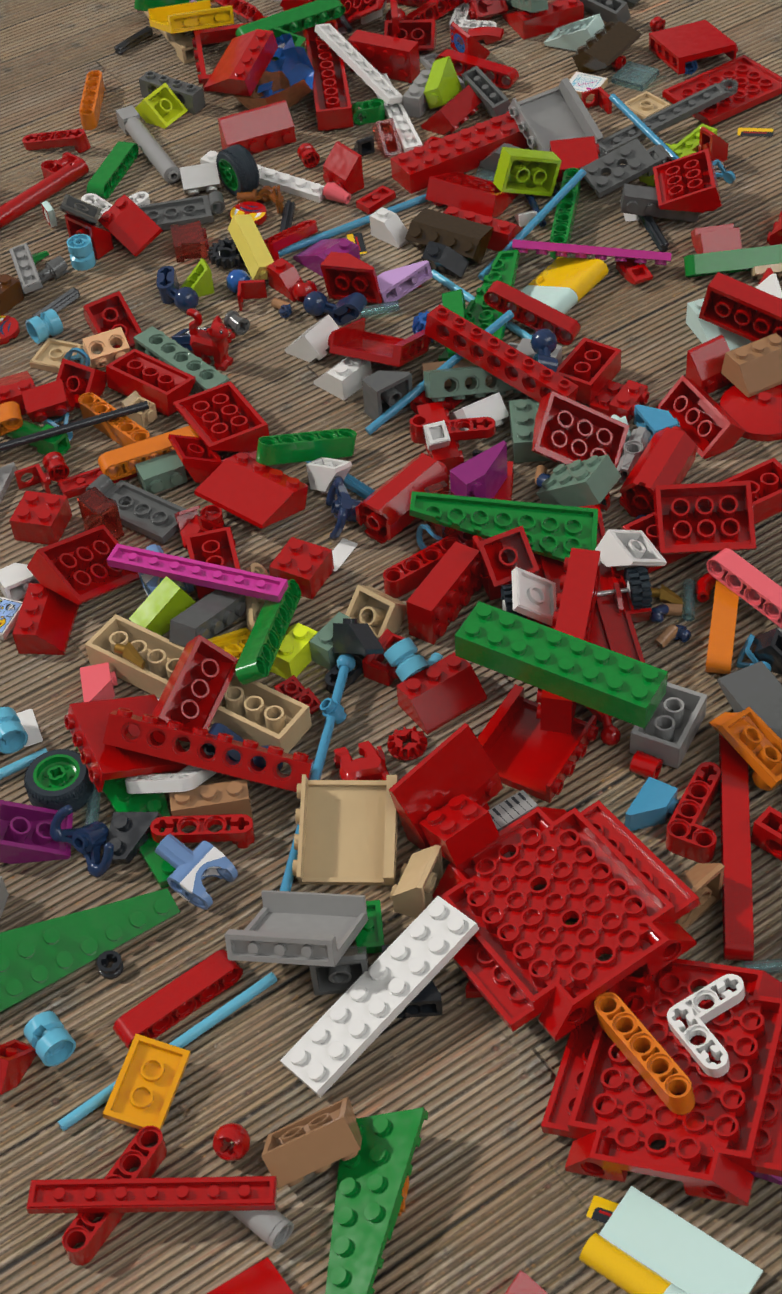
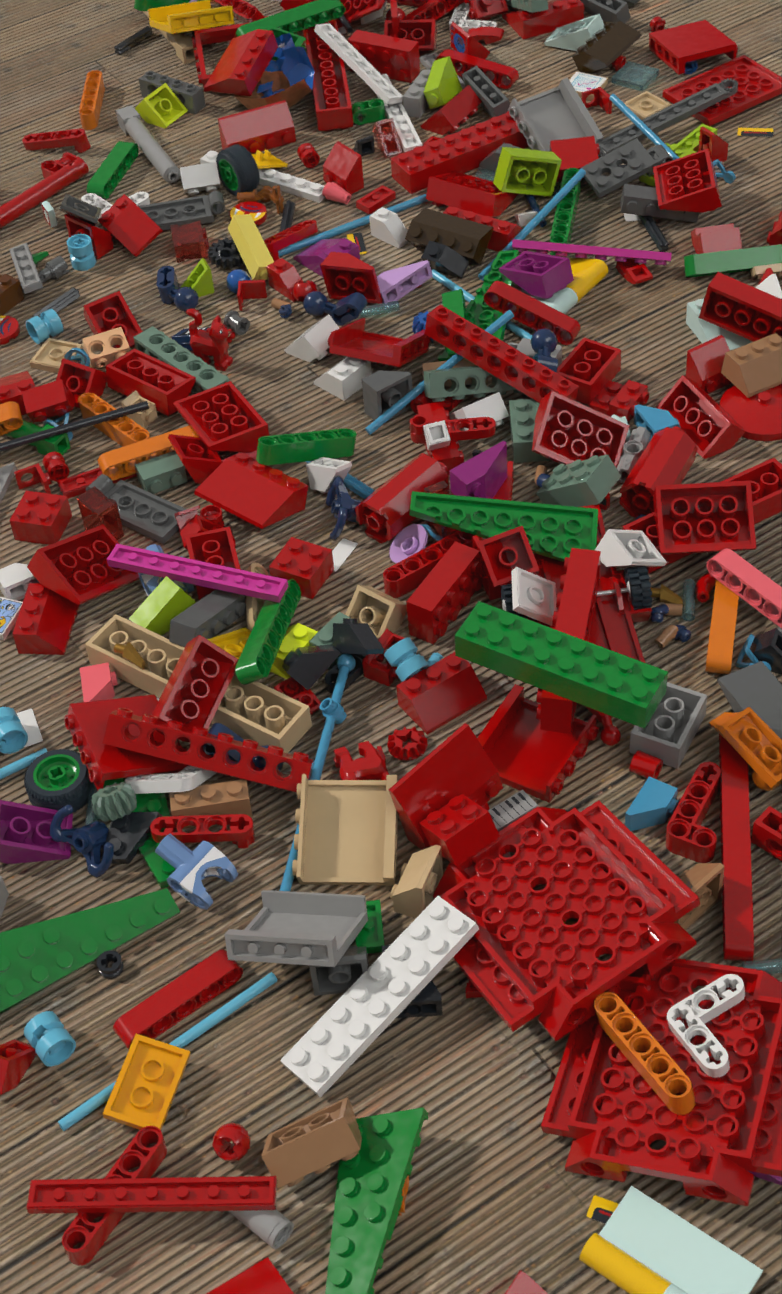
(114, 801): none -> sand green gear
(267, 160): none -> yellow piece
(309, 663): none -> black slope
(408, 542): none -> lavender dish
(539, 273): none -> magenta slope

